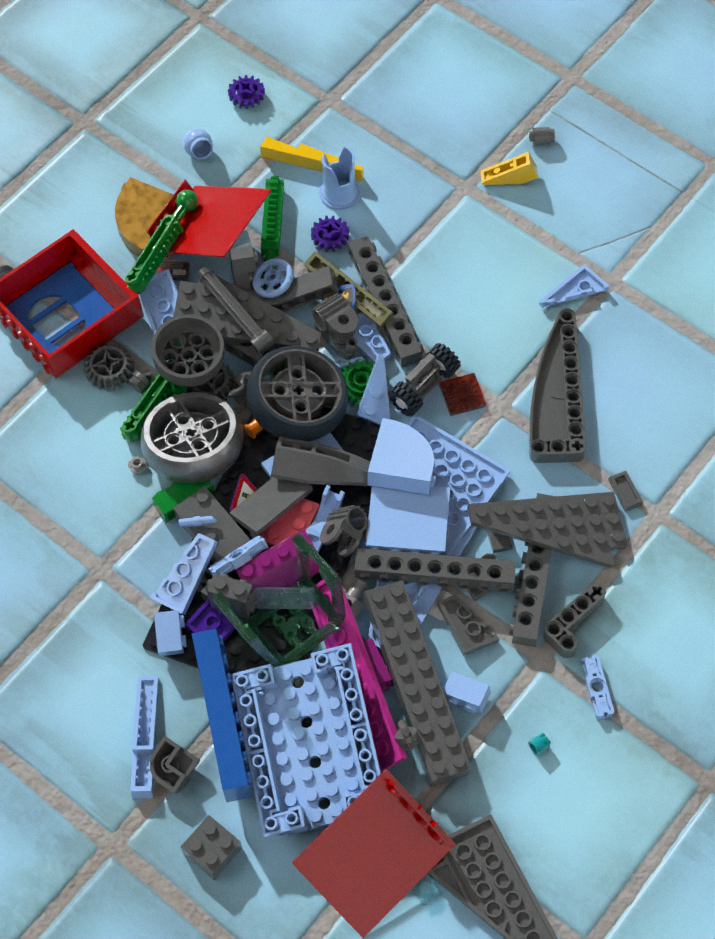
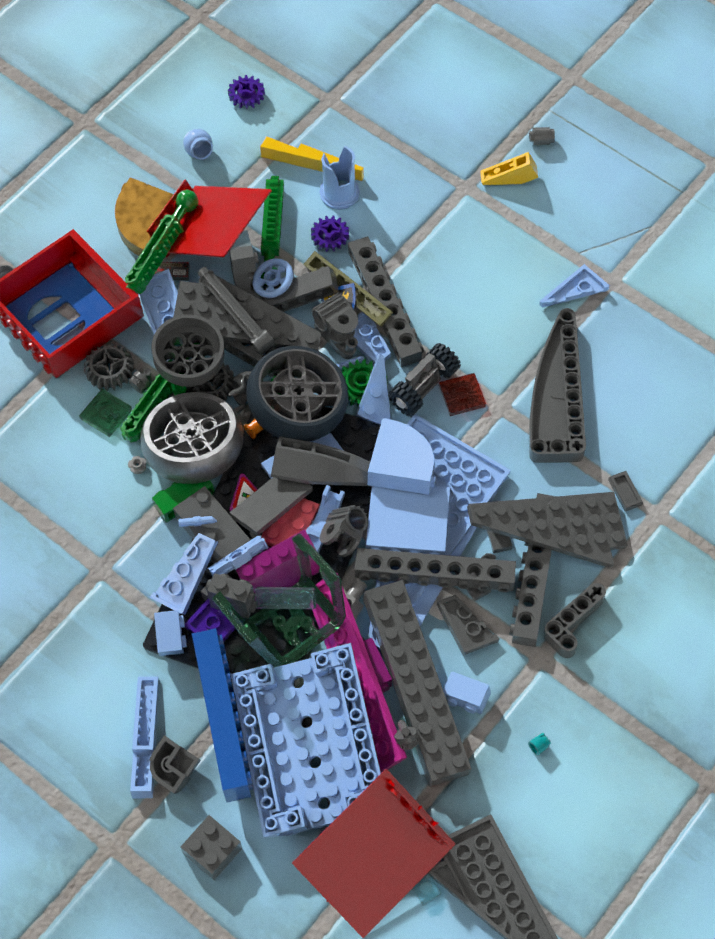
(105, 412): none -> clear green hinge
(601, 700): light blue piece -> none

